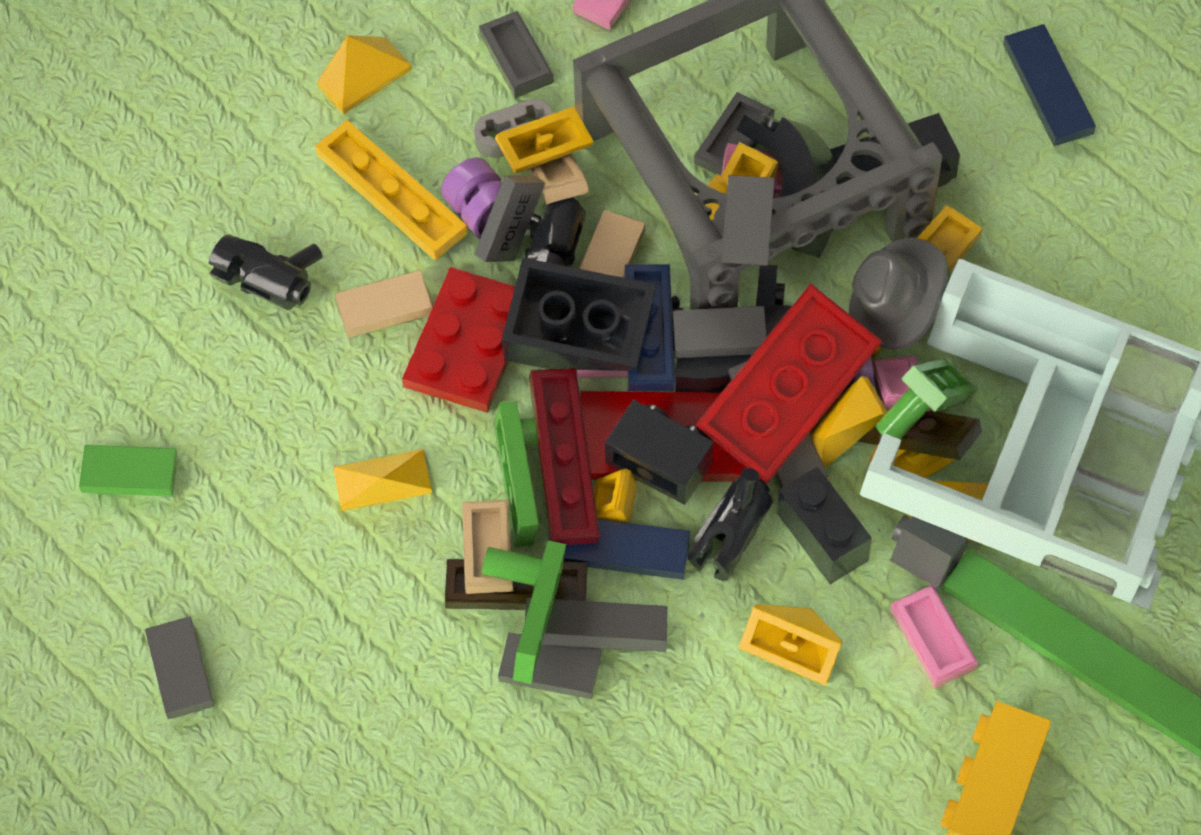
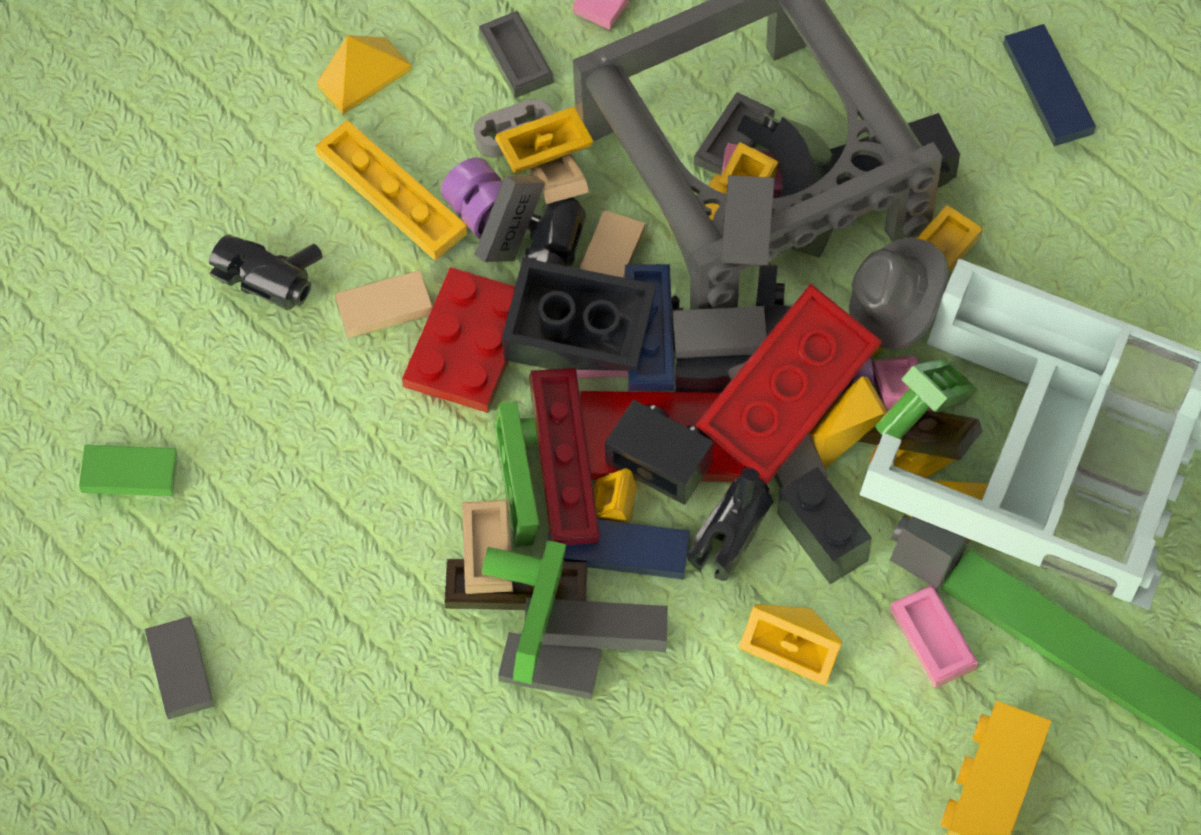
(382, 480): yellow slope -> none

